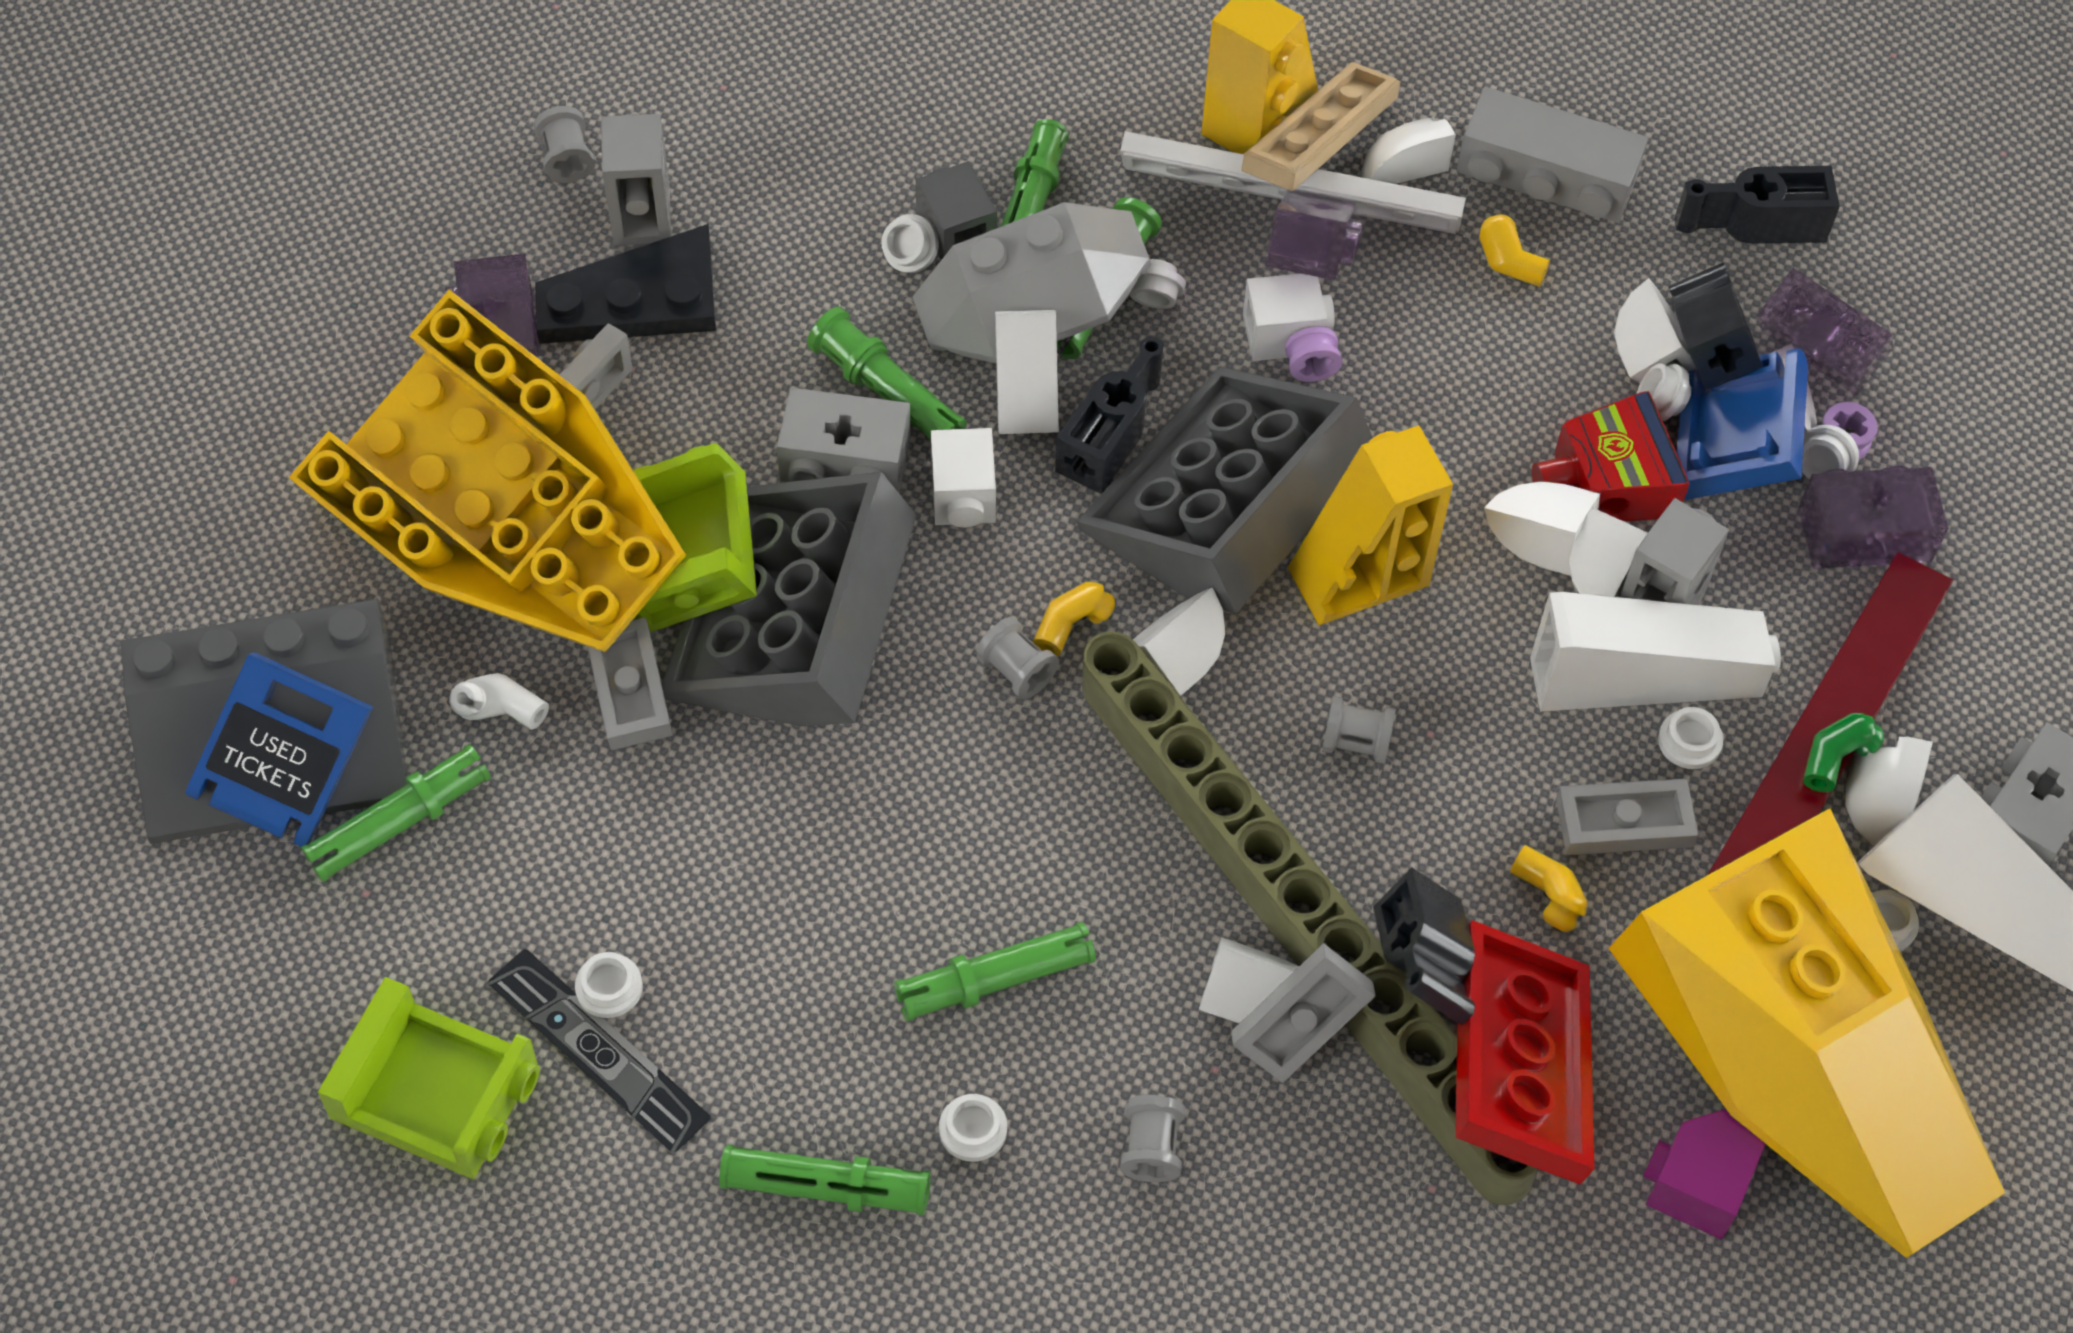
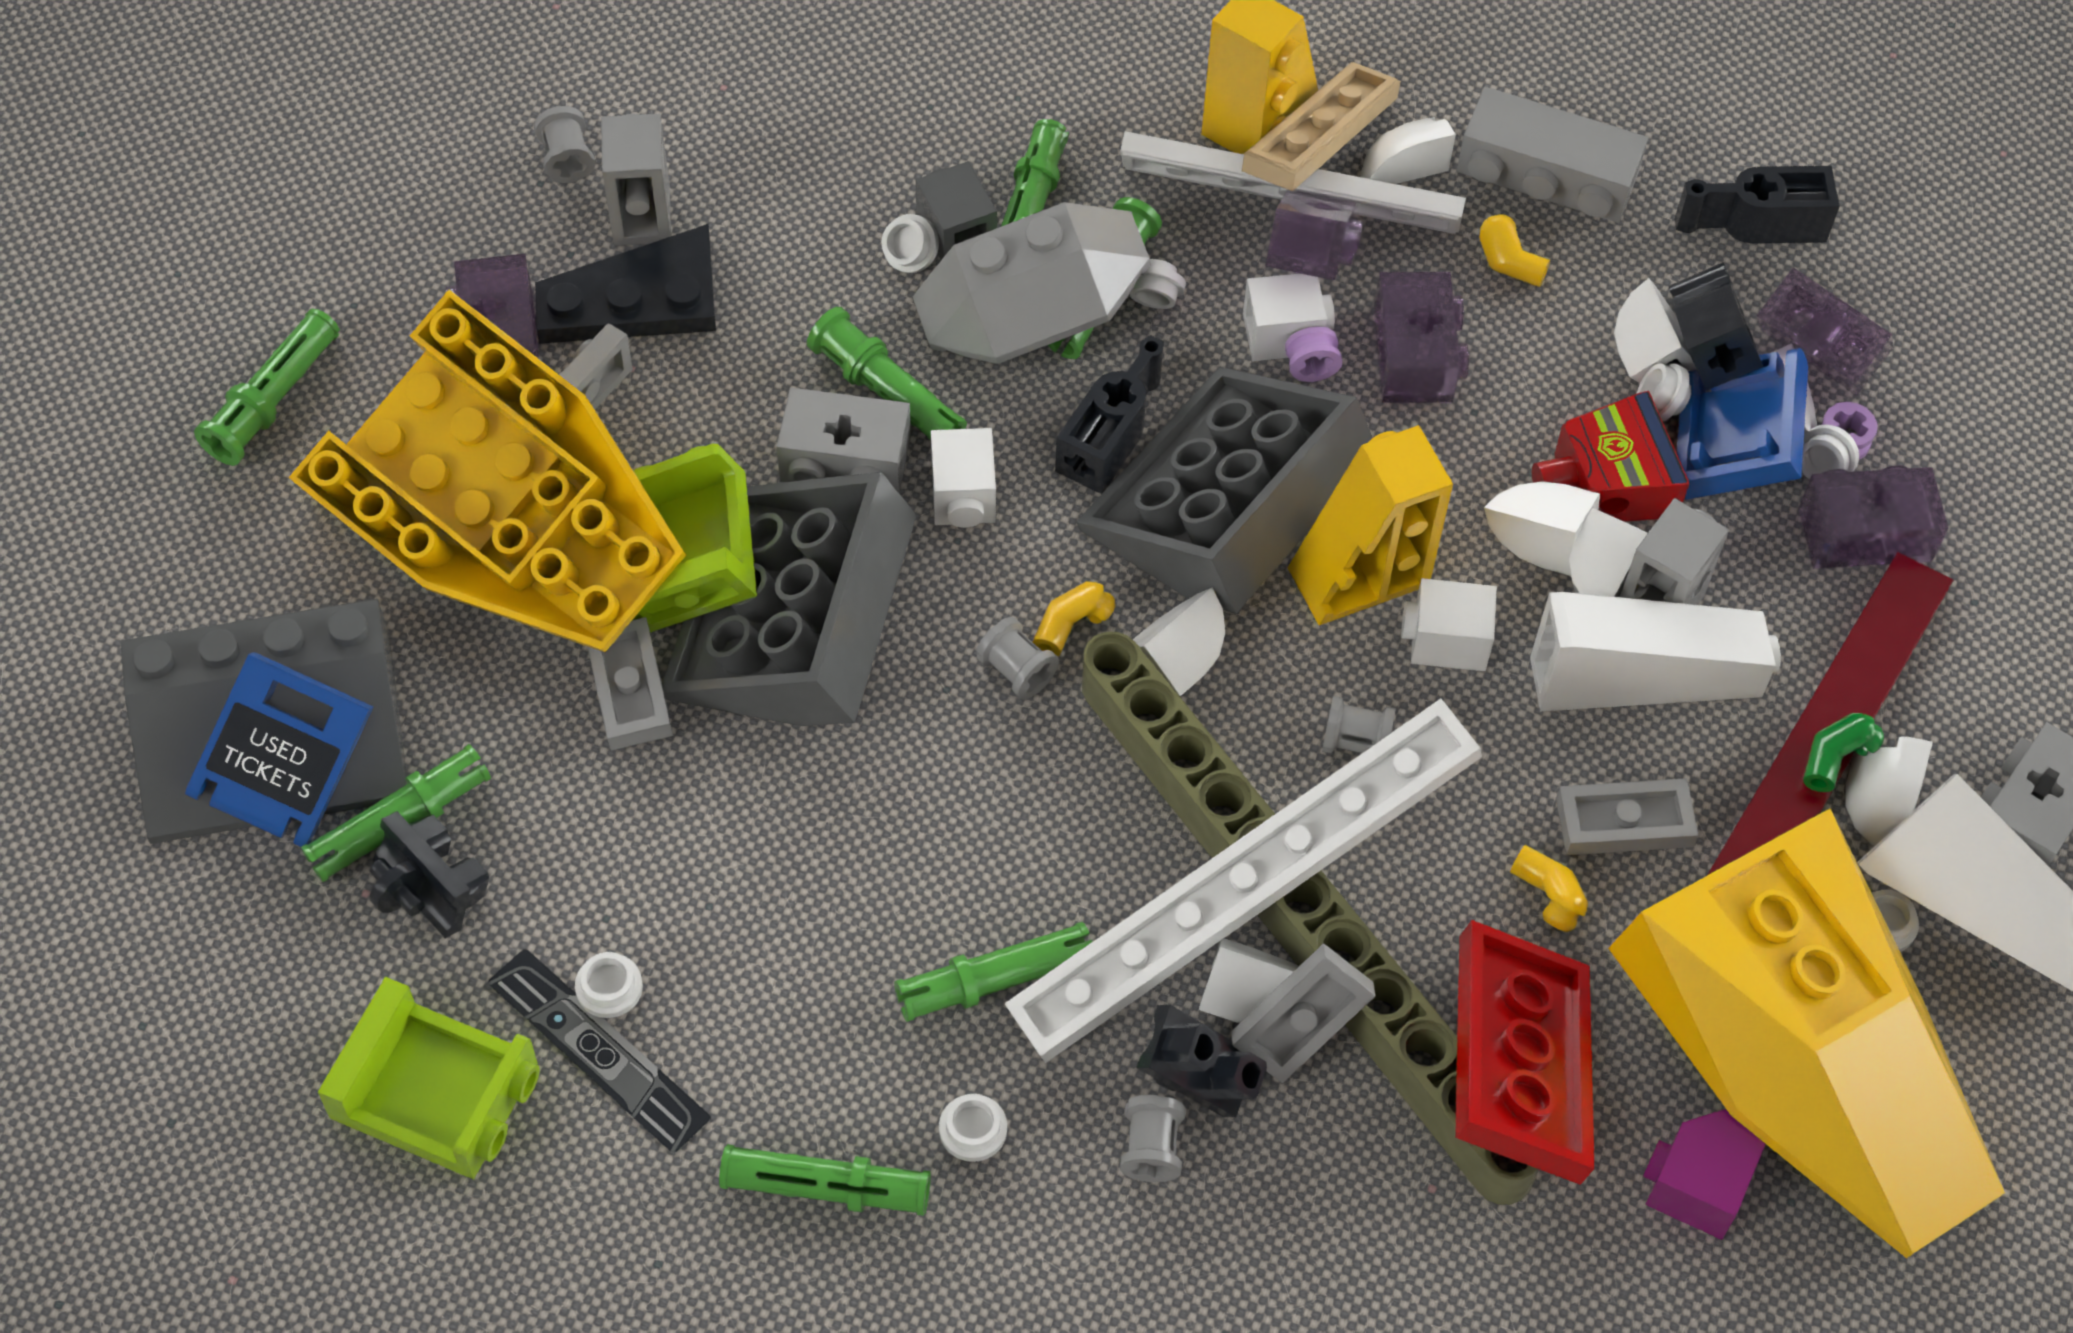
(253, 404): none -> bright green pin
(418, 878): none -> black hips
(496, 696): white arm -> none
(1026, 371): white tile -> none
(1200, 1063): none -> black hips
(1243, 880): none -> white plate
(1418, 337): none -> clear purple brick
(1429, 940): black piece -> none
(1451, 624): none -> white brick
(1691, 738): white plate -> none

